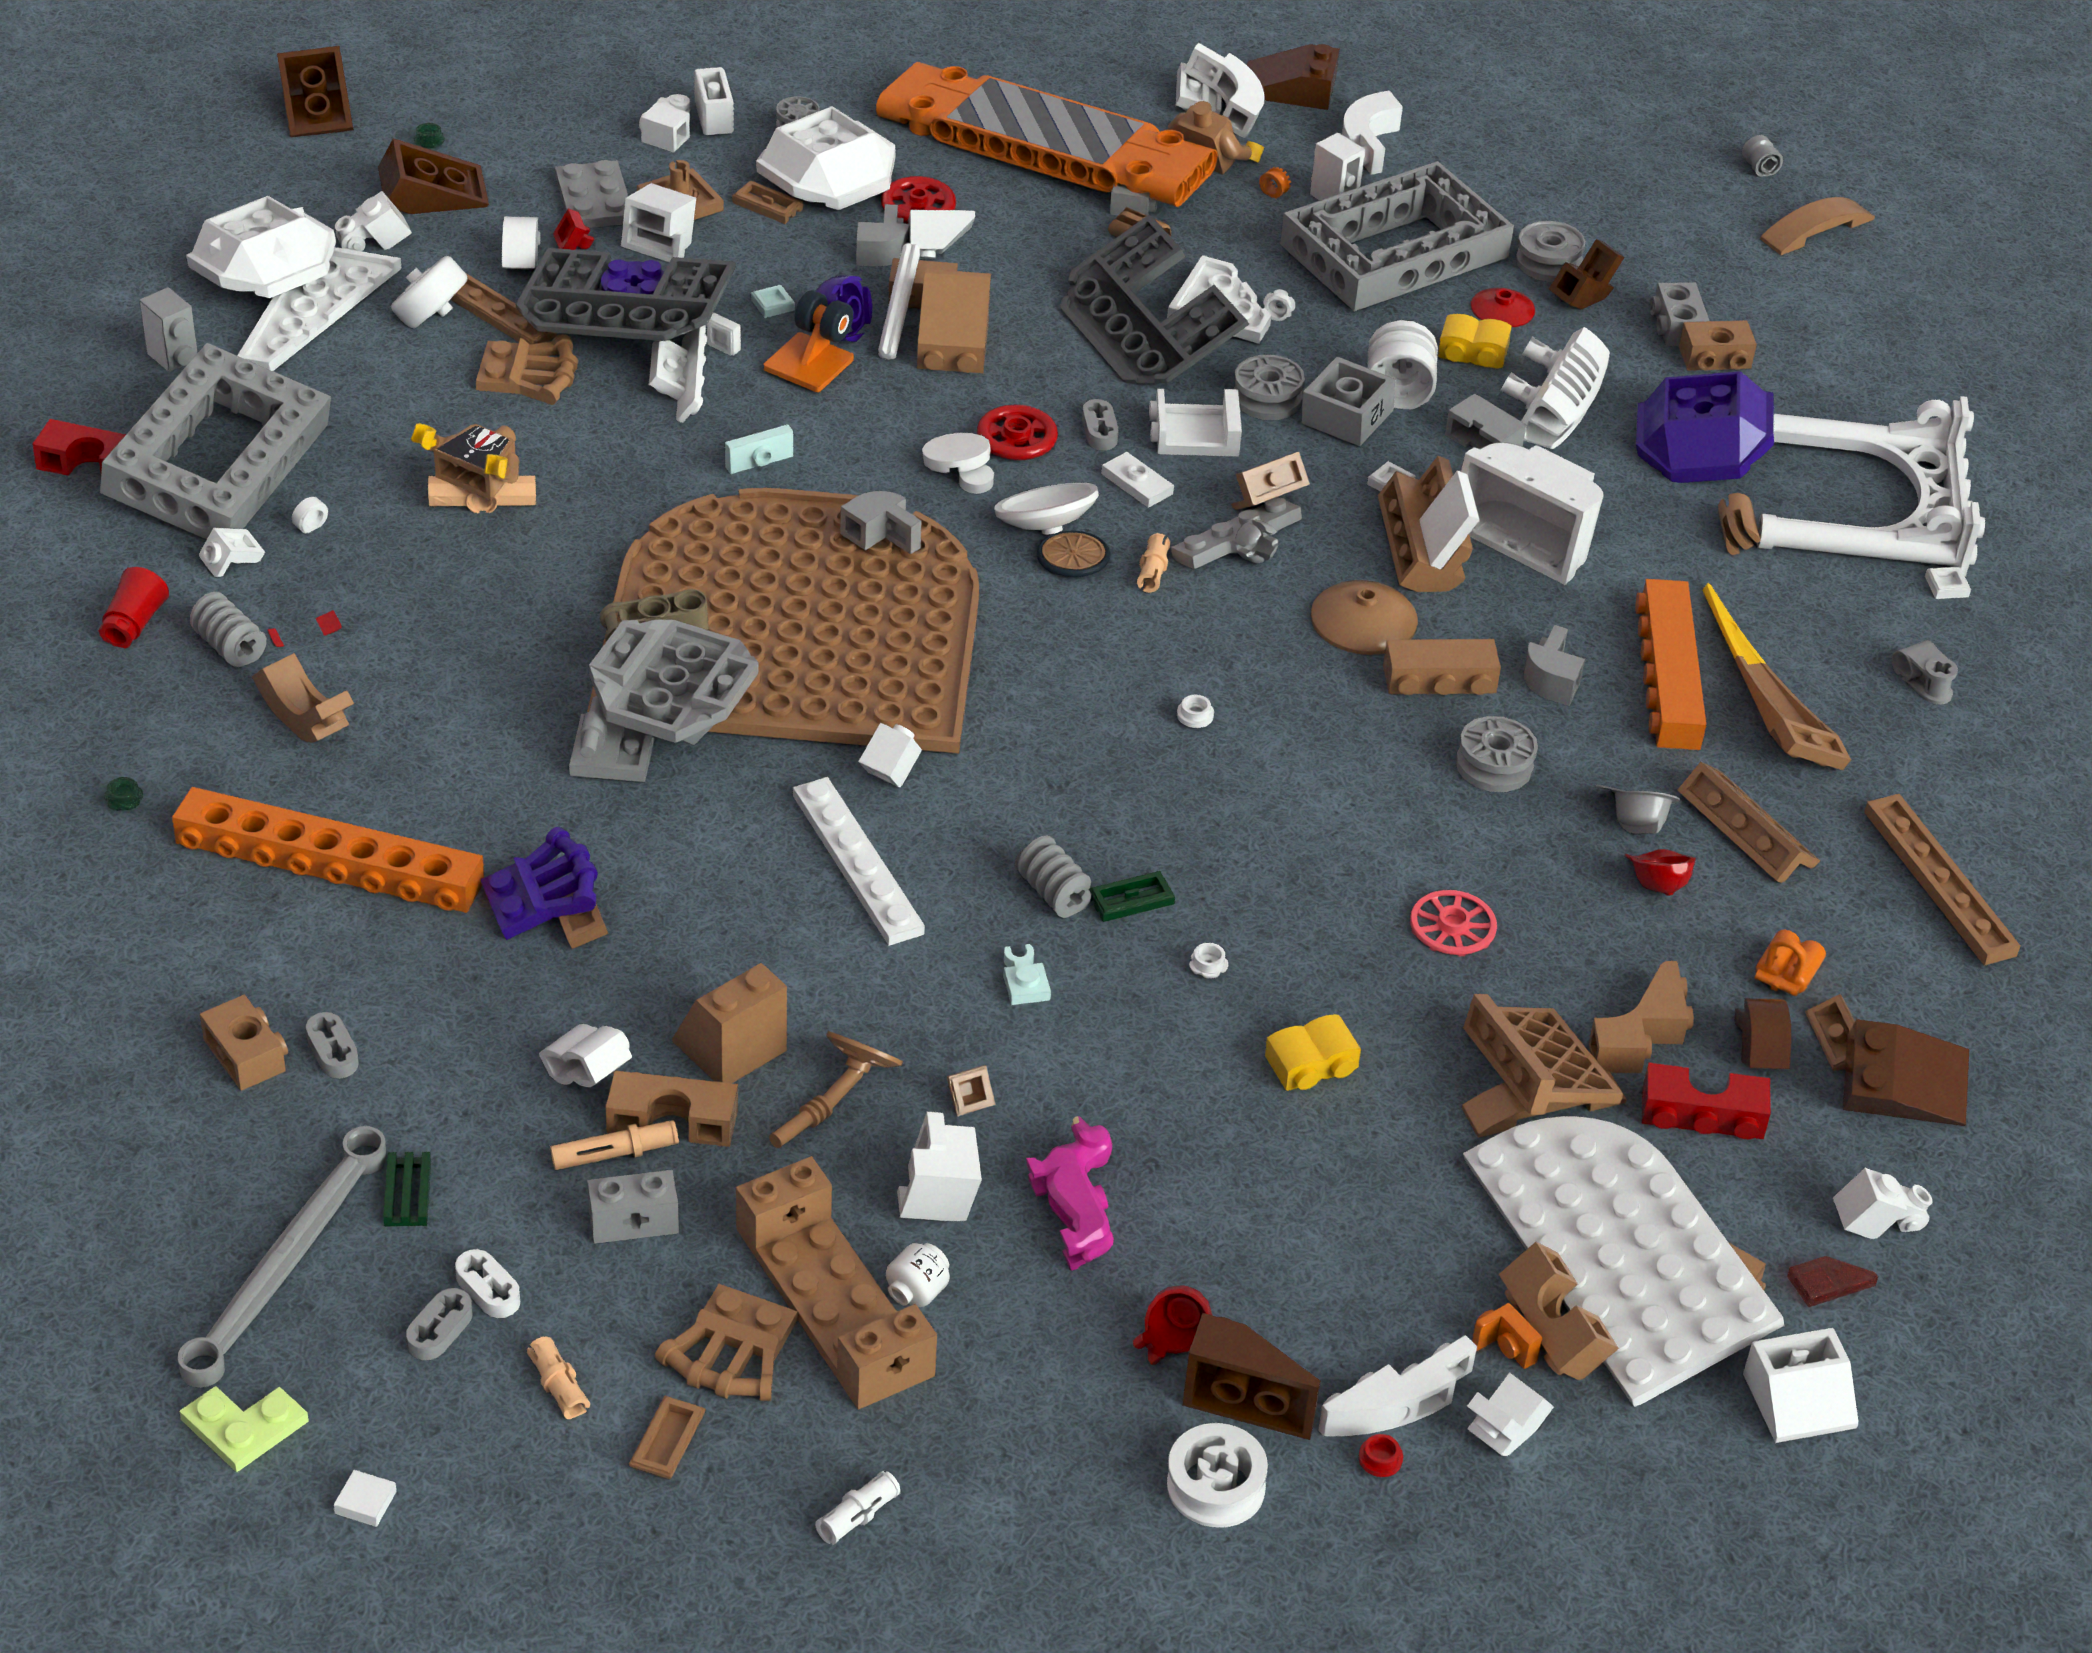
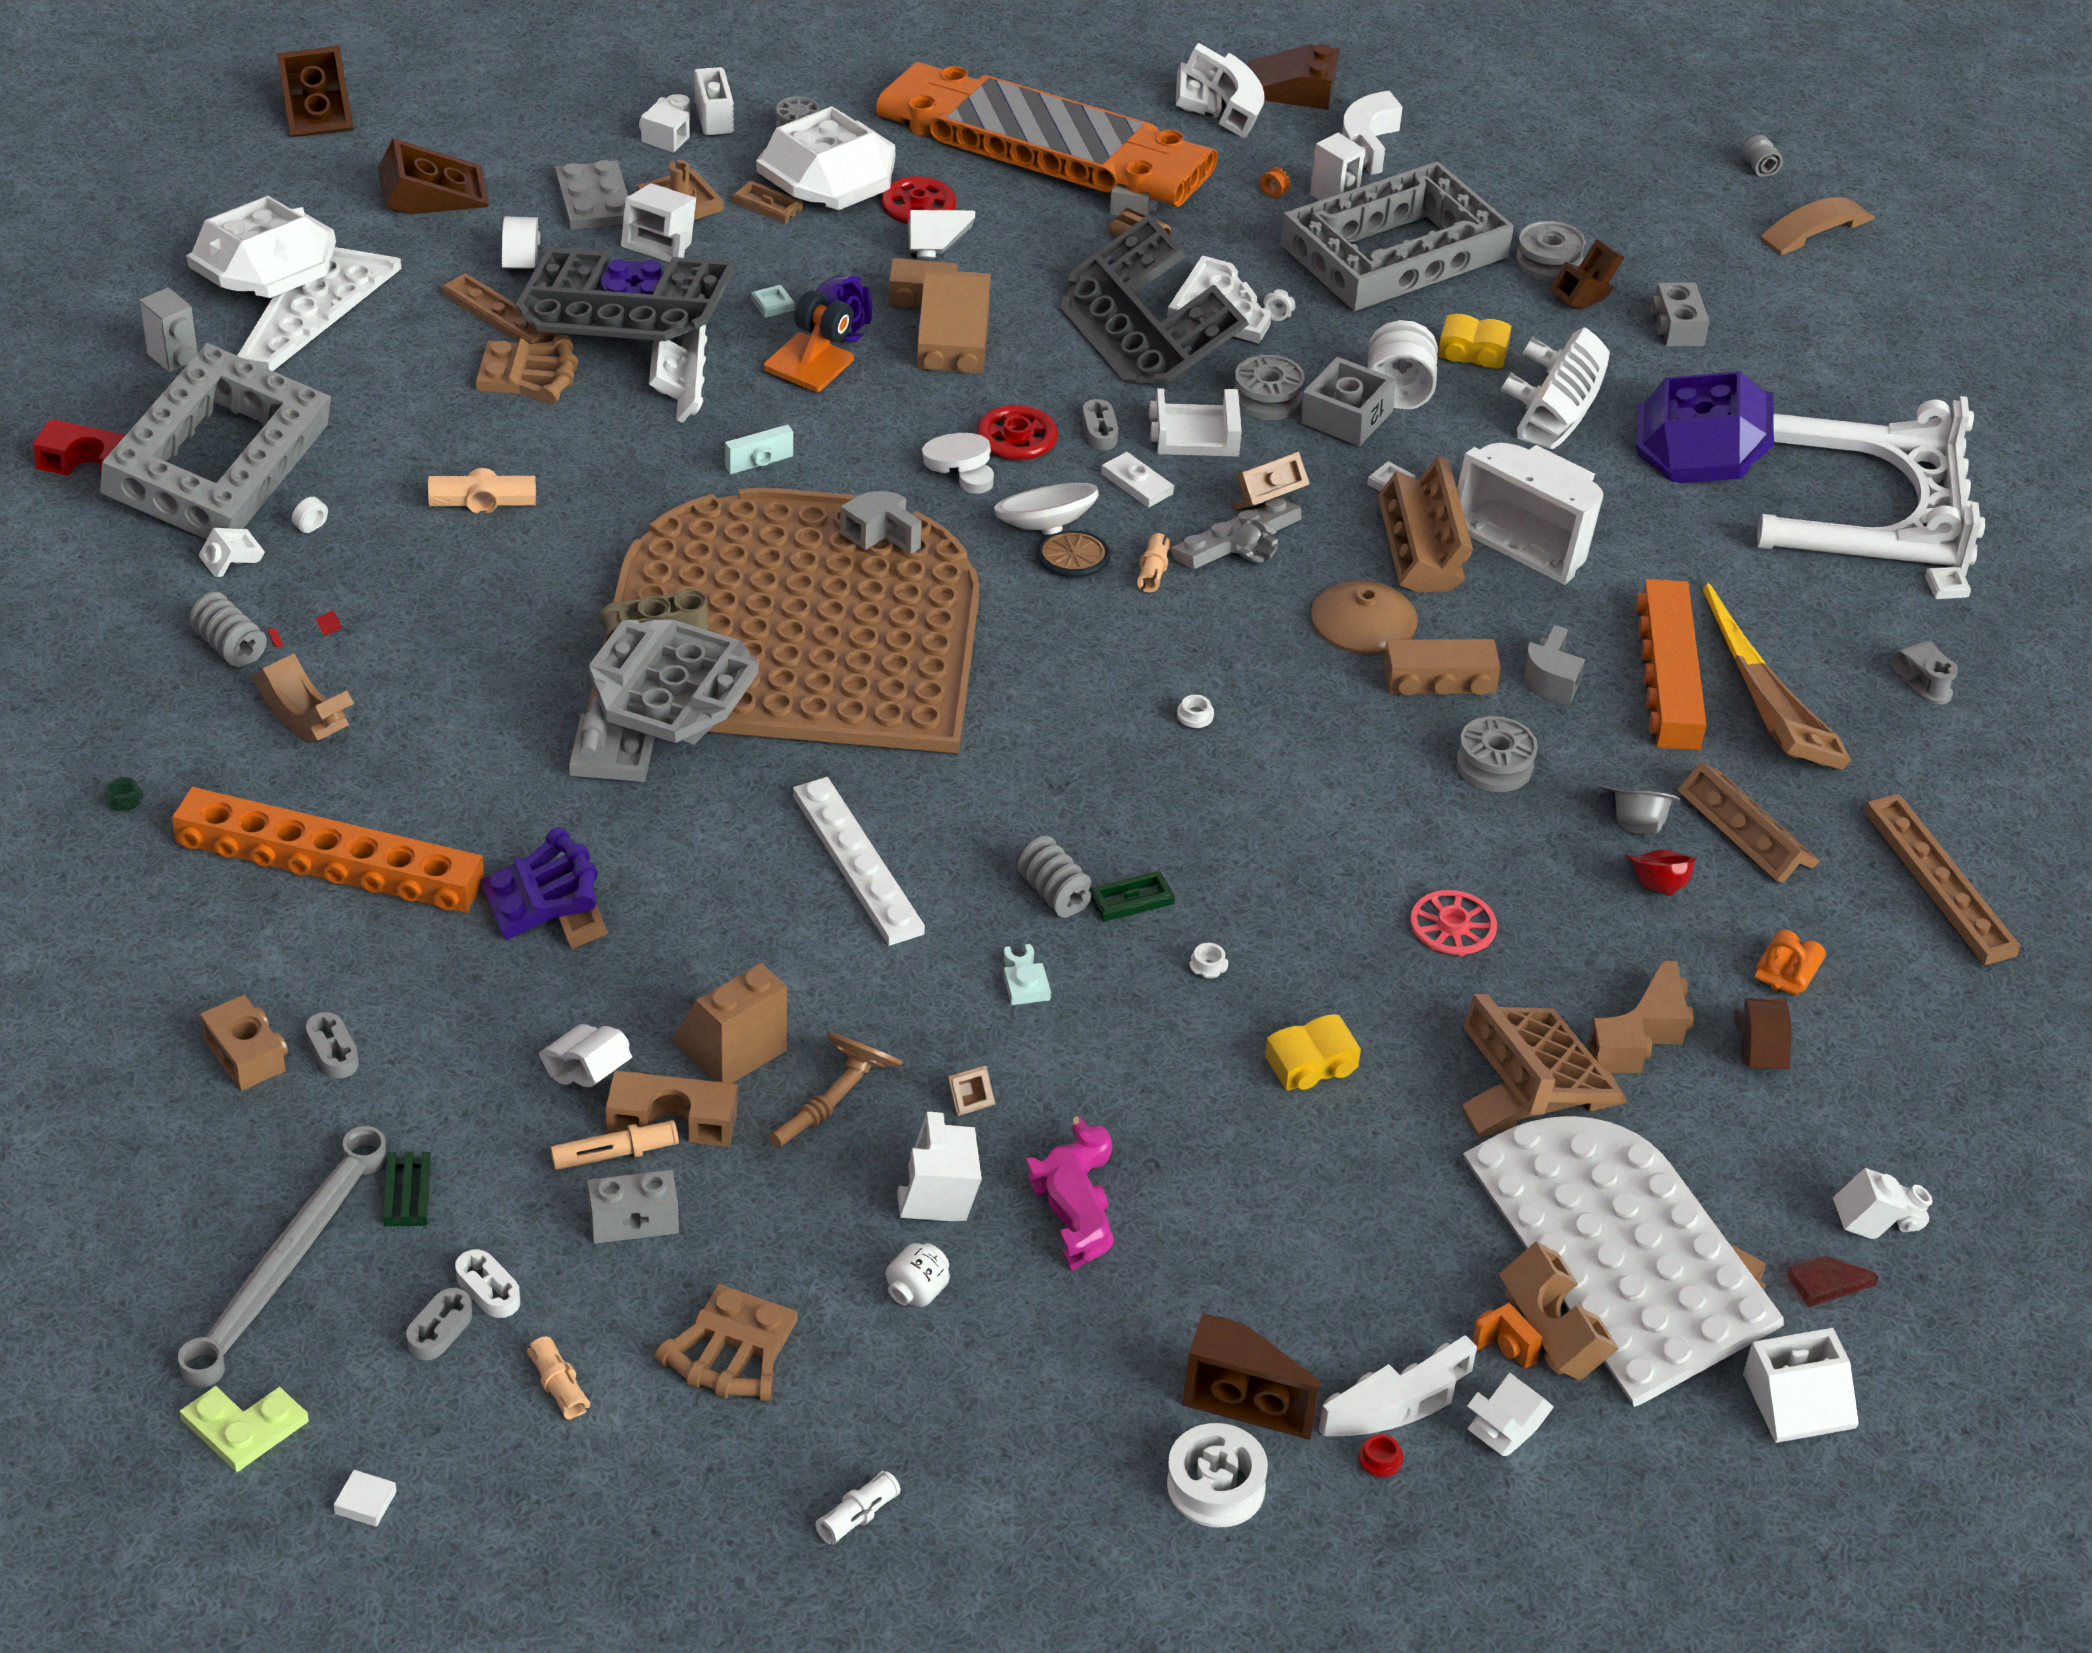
(133, 605): red plant -> none
(374, 219): white brick -> none
(429, 135): clear green plate -> none
(429, 292): white wheel -> none
(472, 458): torso -> none
(572, 232): red tile -> none
(667, 1437): medium nougat tile -> none
(723, 334): white tile -> none
(831, 1286): medium nougat plate -> none
(881, 241): light grey brick -> none
(891, 754): white brick -> none
(899, 301): white axle -> none
(1172, 1322): red piece -> none
(1214, 131): medium nougat torso -> none
(1449, 520): white tile -> none
(1482, 423): light grey brick -> none
(1503, 305): red dish -> none
(1674, 1103): red arch -> none
(1717, 345): medium nougat brick -> none
(1738, 523): medium nougat arm -> none
(1832, 1025): medium nougat slope -> none
(1905, 1074): reddish brown slope -> none

